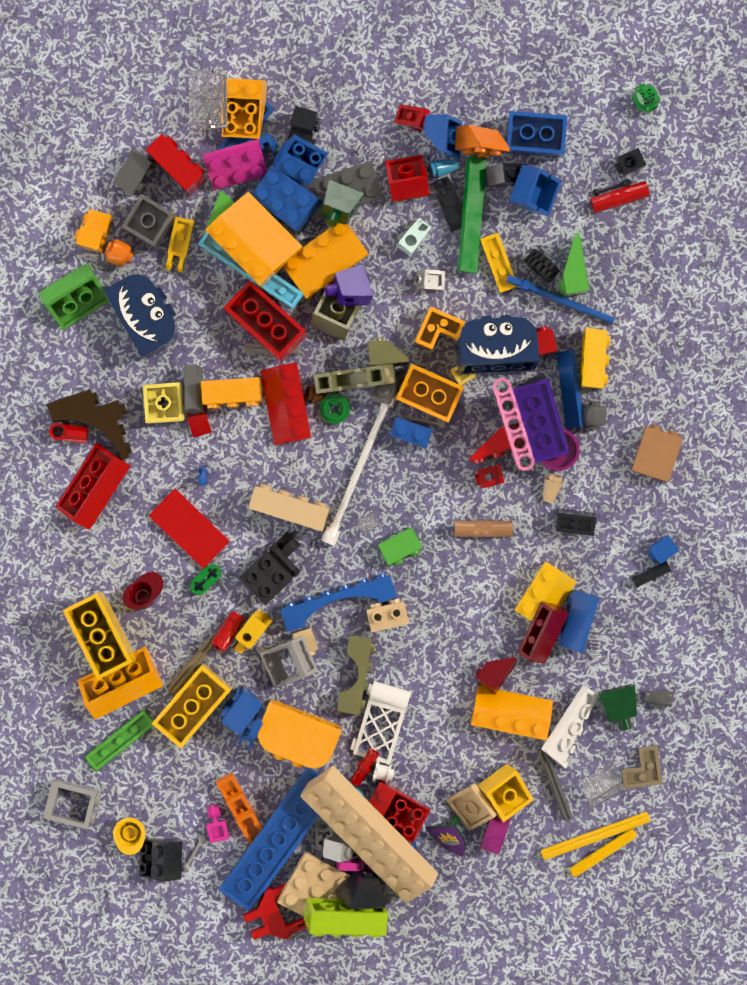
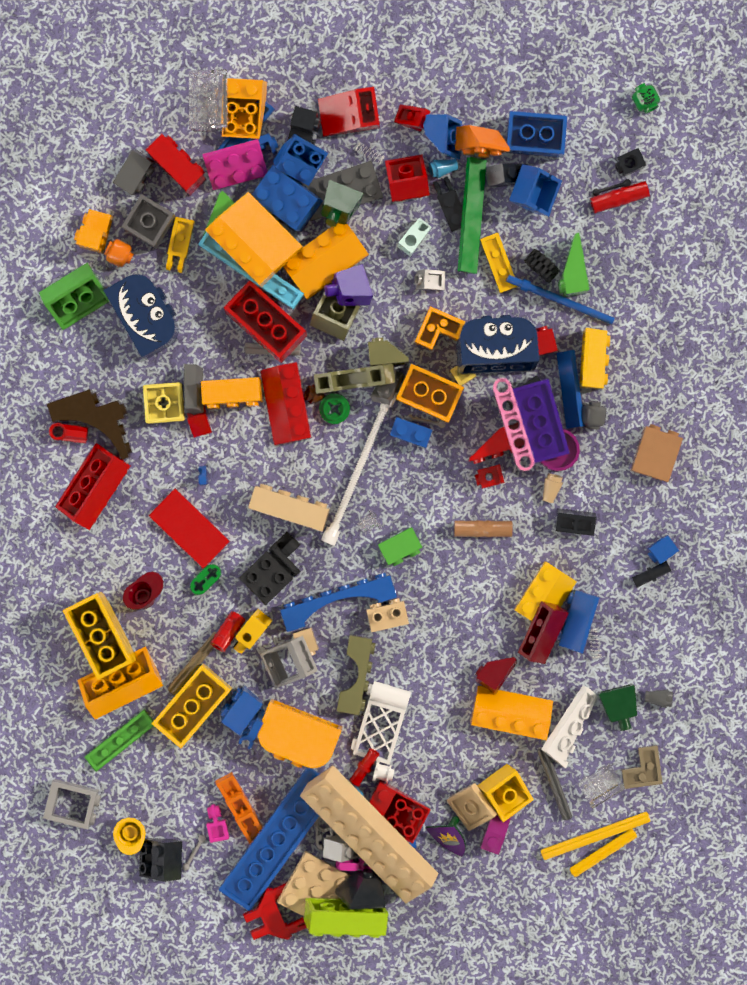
(349, 112): none -> red slope

